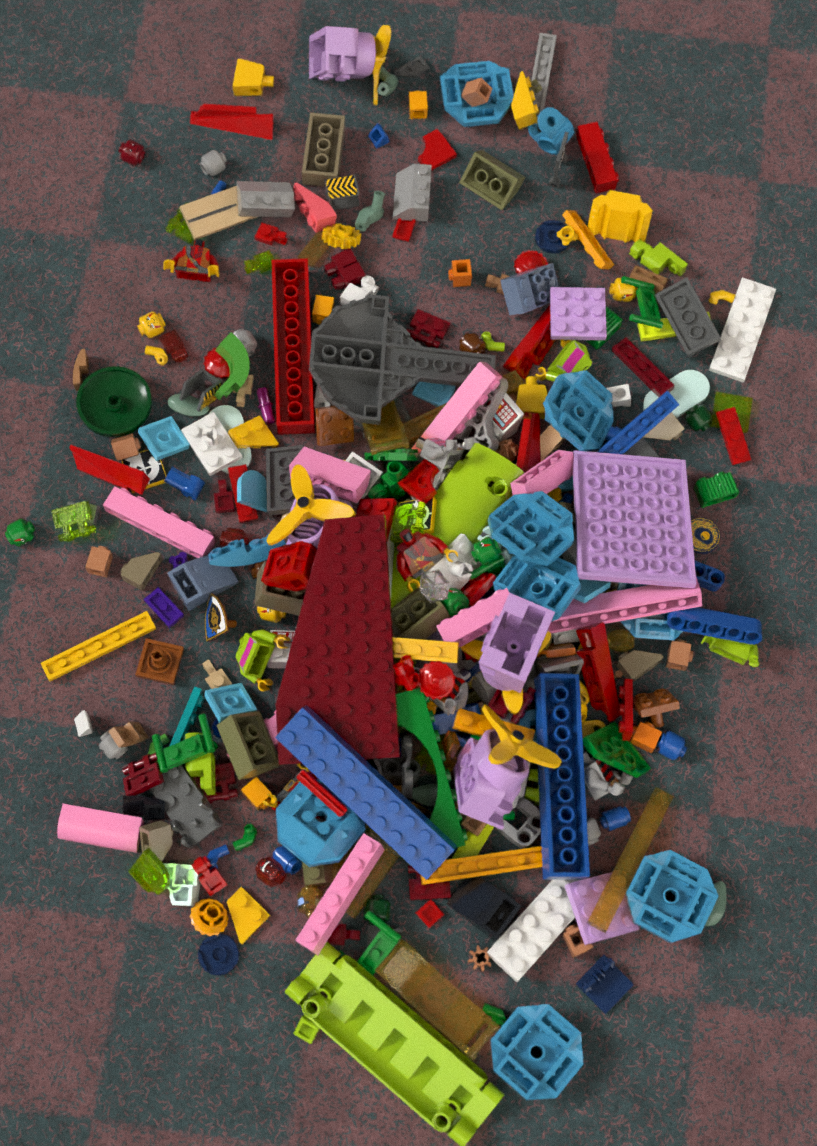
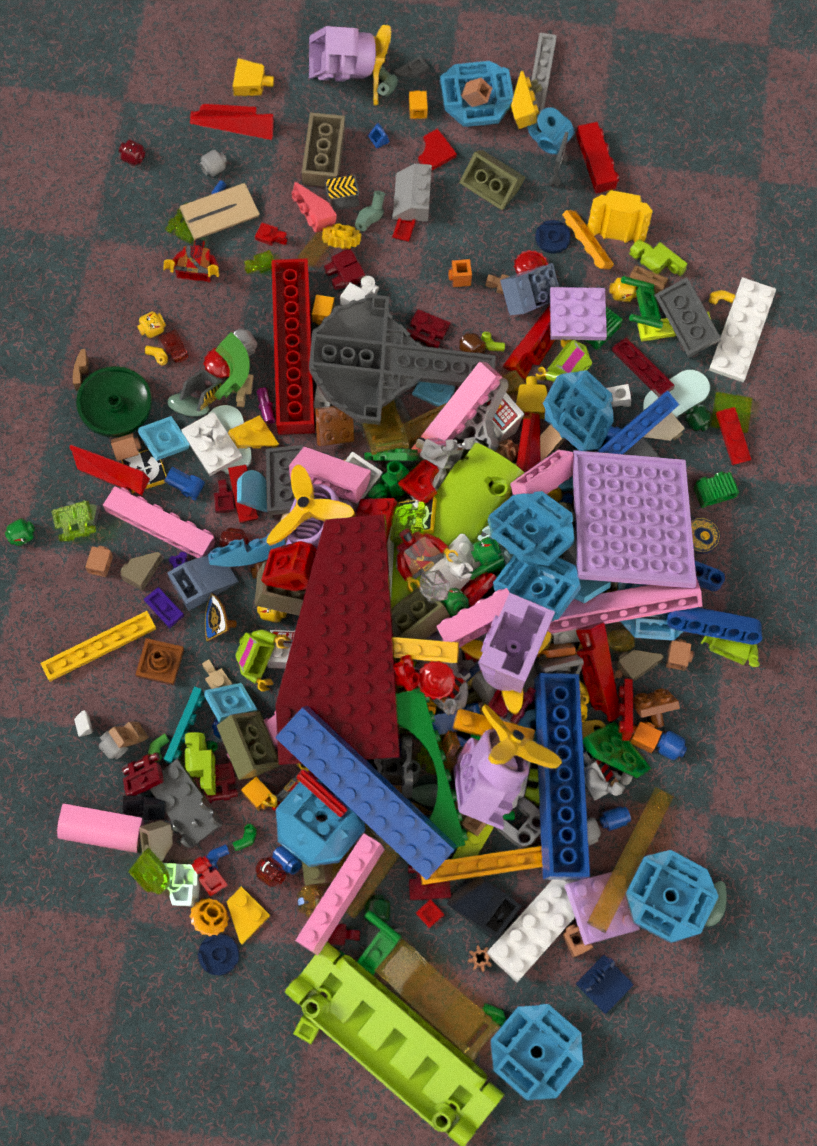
(185, 750): green plate -> none
(265, 199): light grey slope -> none
(563, 232): yellow plate -> none

